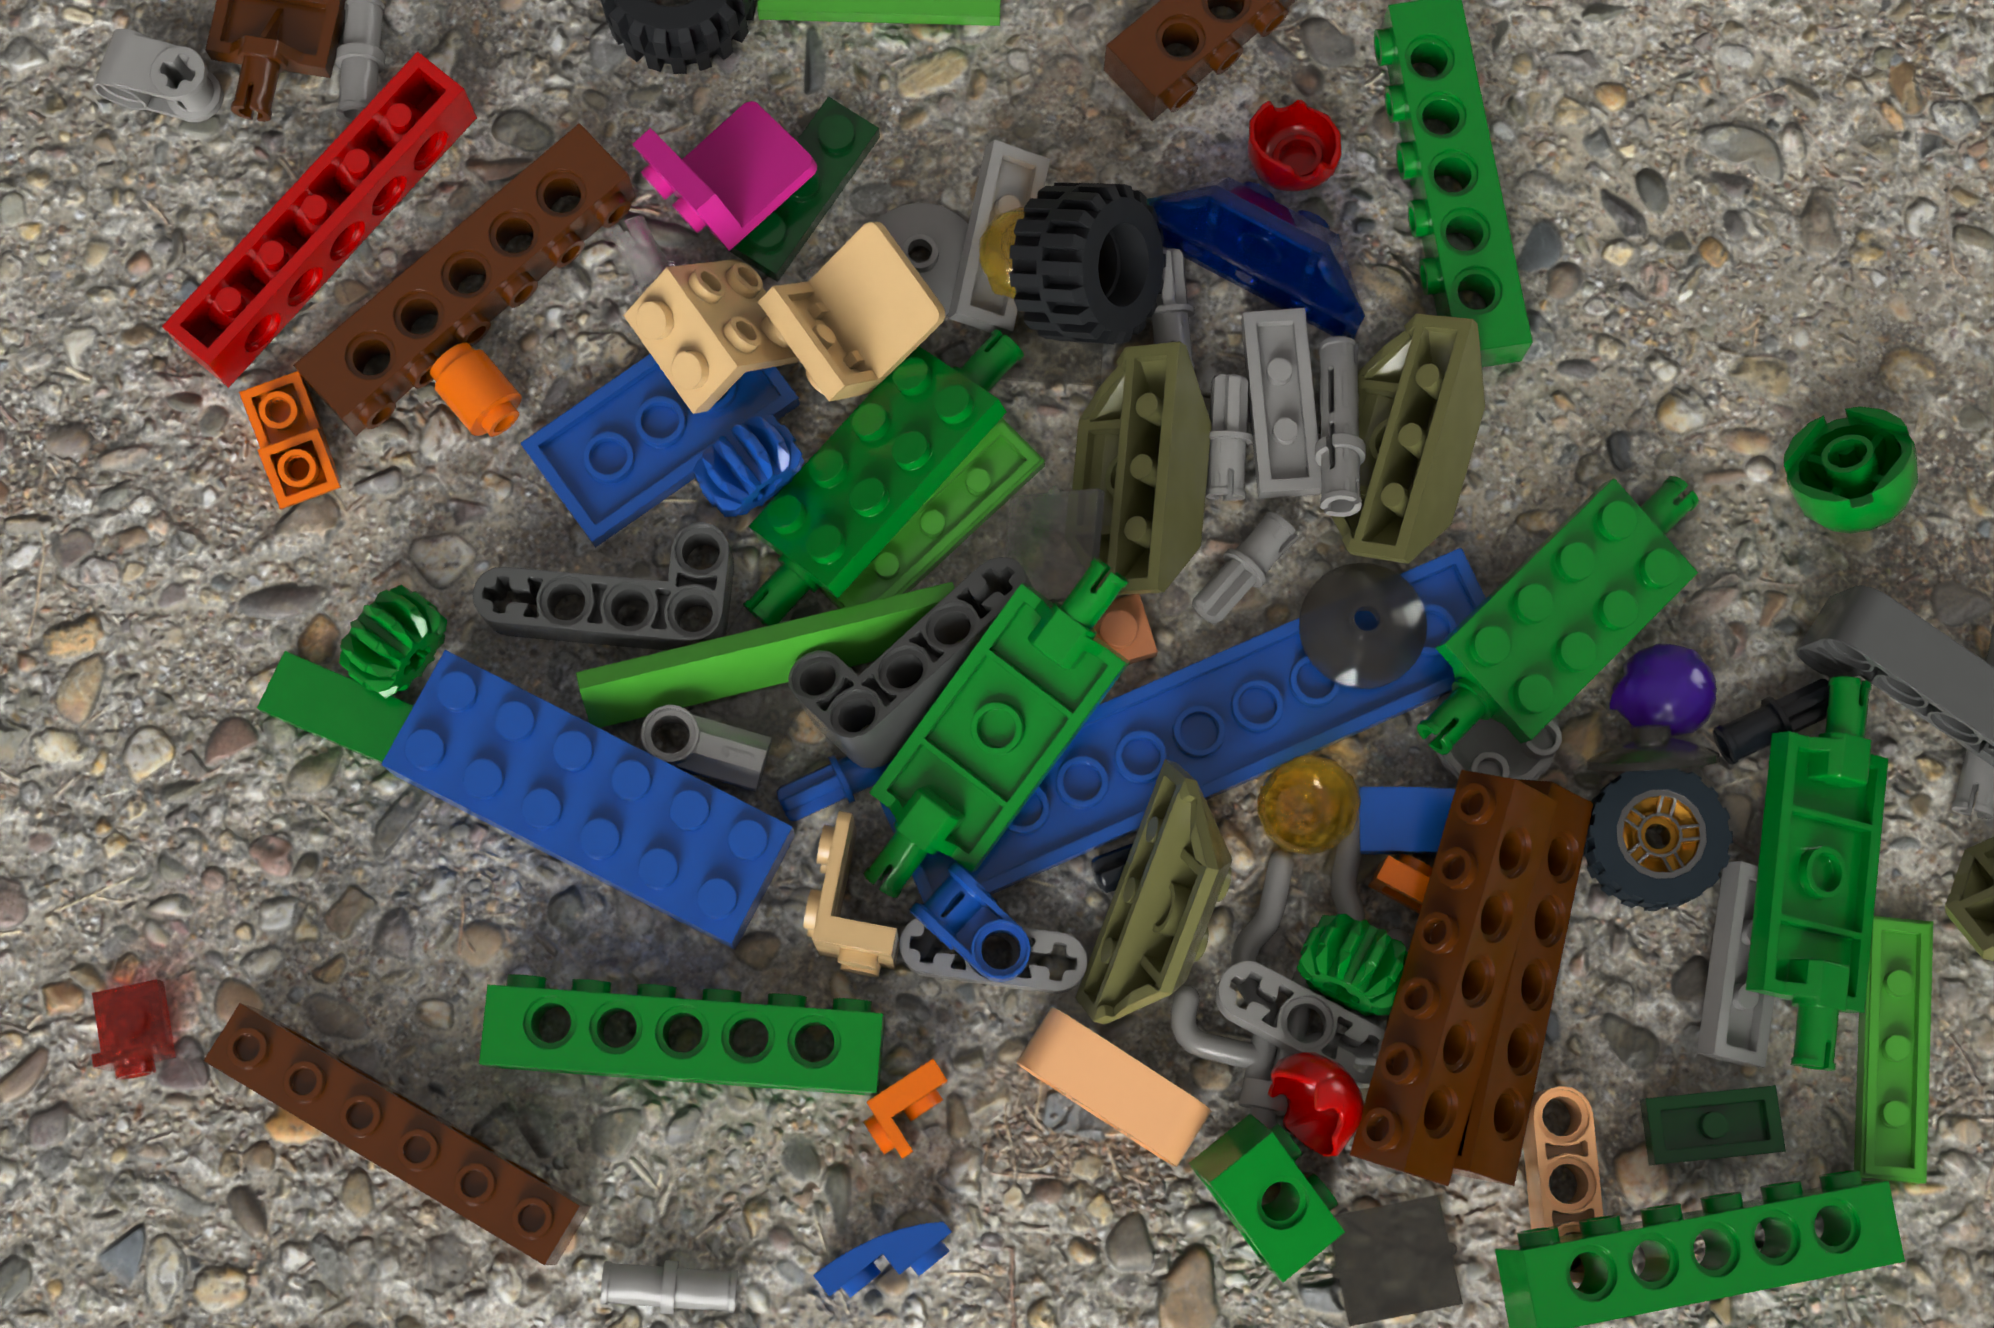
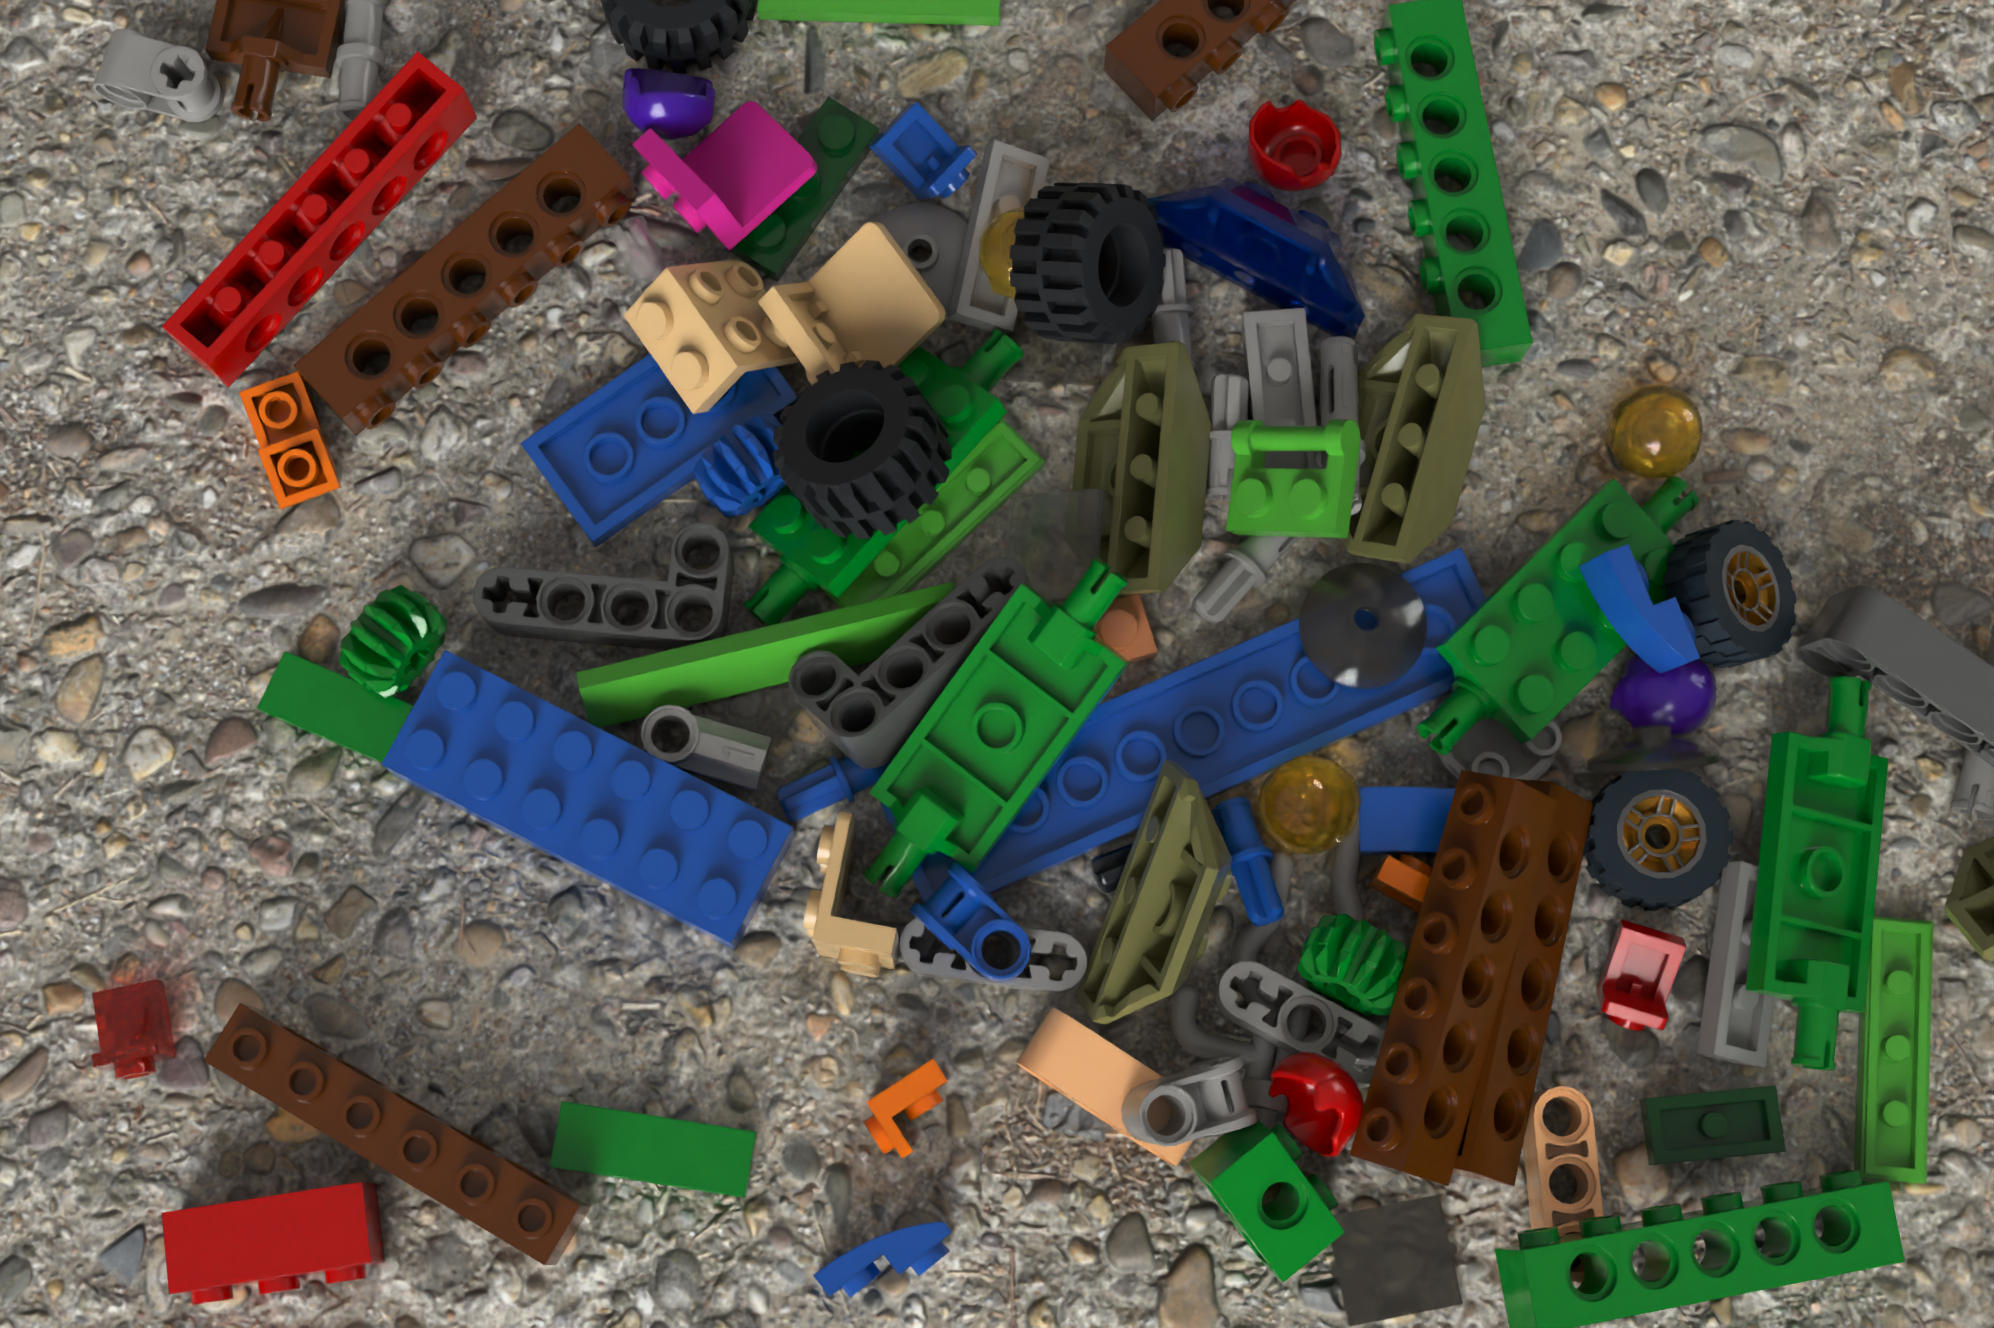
(273, 1241): none -> red brick
(476, 390): orange brick -> none
(515, 1043): green brick -> none
(653, 1149): none -> green tile
(667, 102): none -> dark purple hair
(669, 1287): light grey pin -> none
(885, 480): none -> black tyre
(923, 154): none -> blue bracket
(1202, 1103): none -> light grey piece
(1249, 860): none -> blue axle
(1293, 499): none -> bright green plate
(1639, 976): none -> bracket
(1654, 431): none -> clear yellow hair
(1654, 632): none -> blue slope
(1733, 592): none -> black wheel
(1785, 714): black axle -> none
(1852, 469): green cylinder -> none

